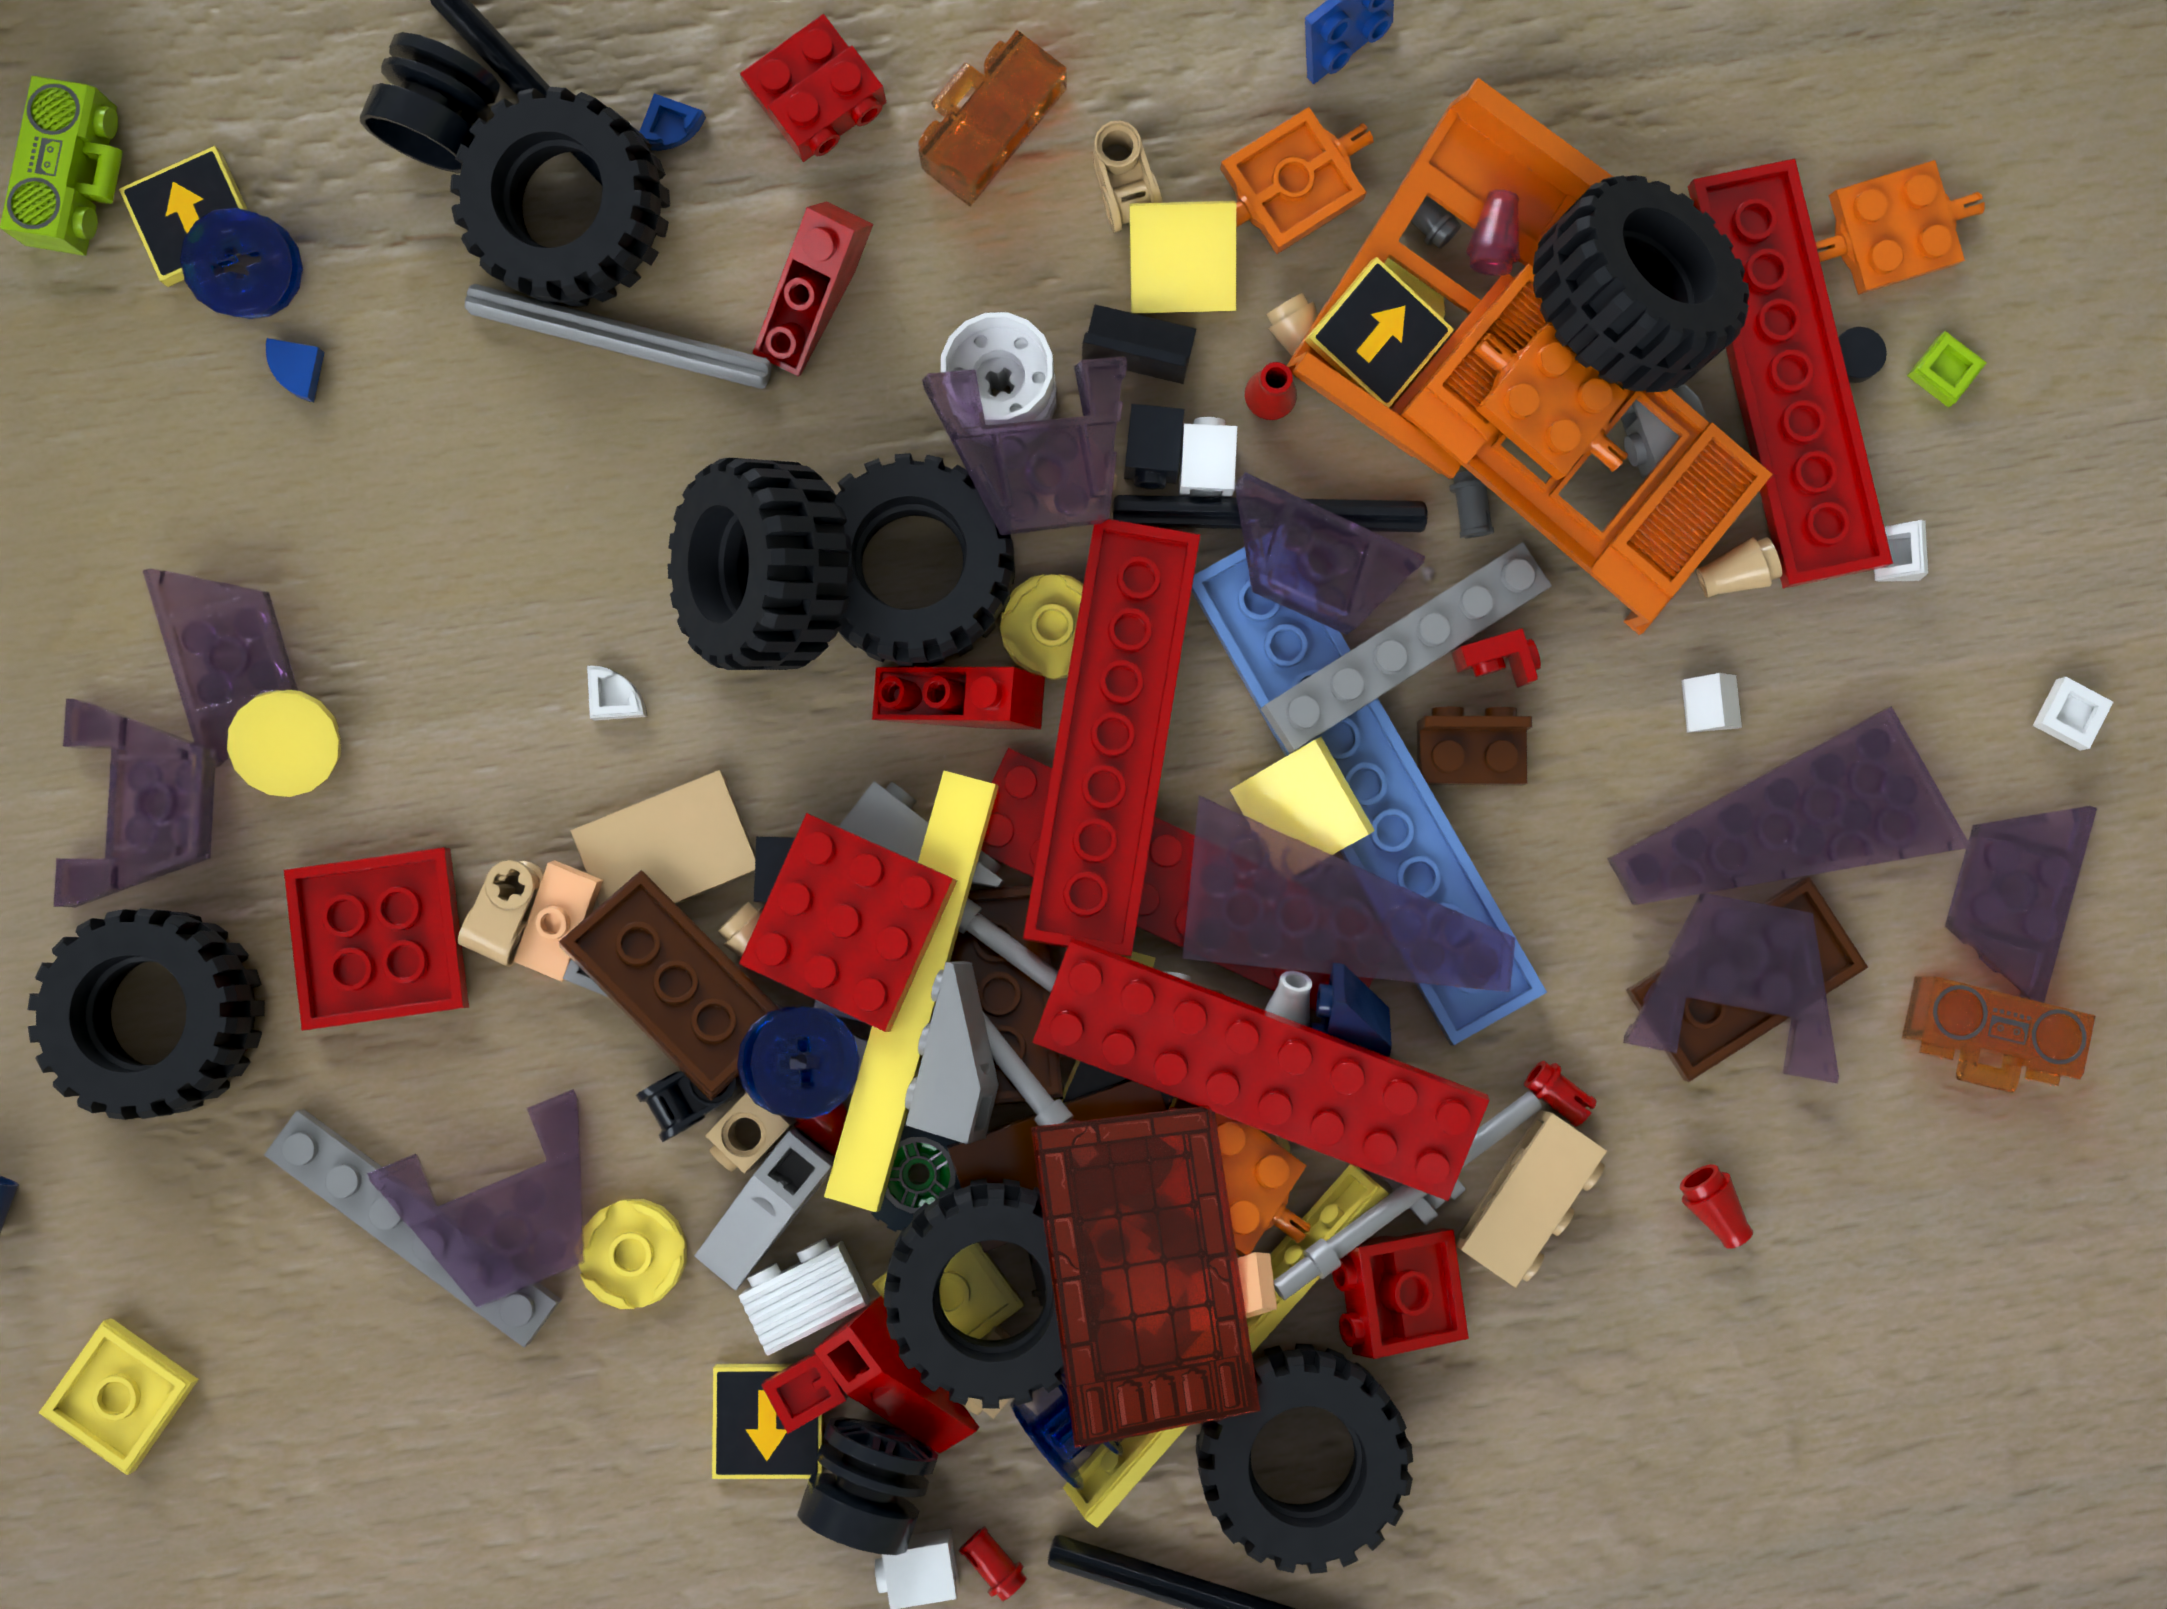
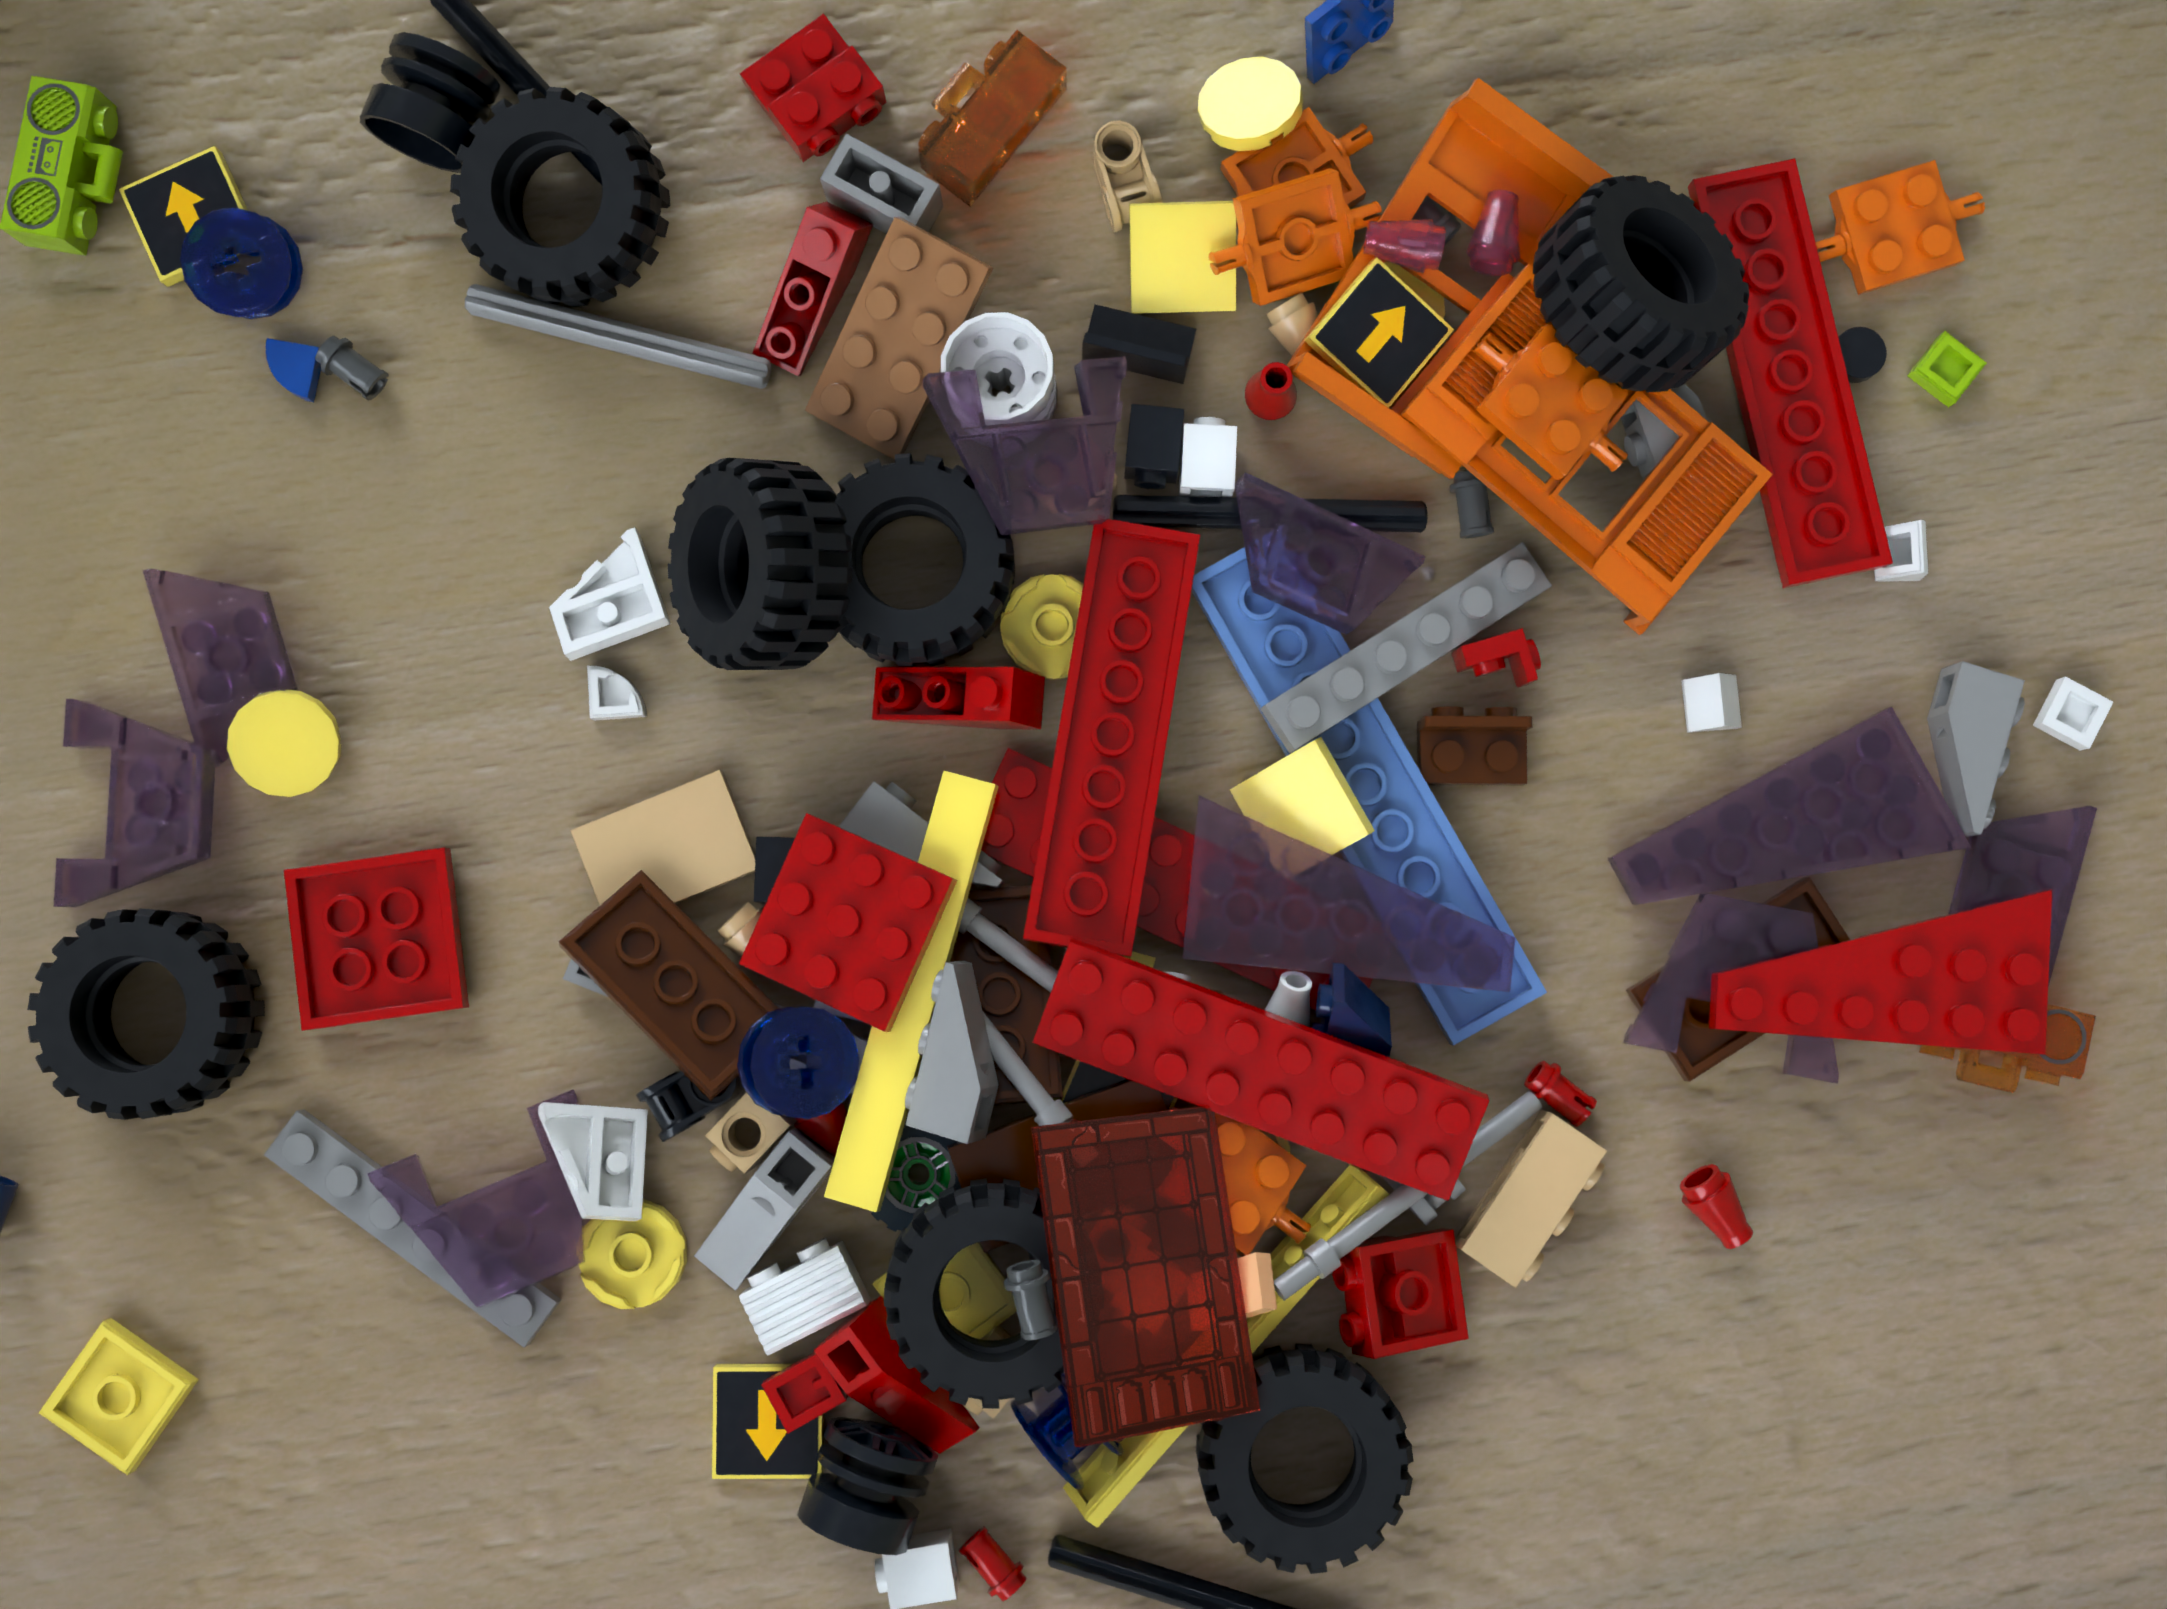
(340, 359): none -> dark grey pin
(499, 914): tan piece -> none
(560, 905): light nougat plate -> none
(599, 1156): none -> white wing
(610, 602): none -> white wing
(670, 123): blue tile -> none
(879, 187): none -> light grey brick
(896, 337): none -> medium nougat plate
(1031, 1299): none -> dark grey pin
(1250, 103): none -> light yellow tile
(1294, 236): none -> orange plate
(1406, 243): none -> clear pink cone
(1742, 568): tan cone -> none
(1934, 982): none -> red wing
(1969, 738): none -> light grey slope

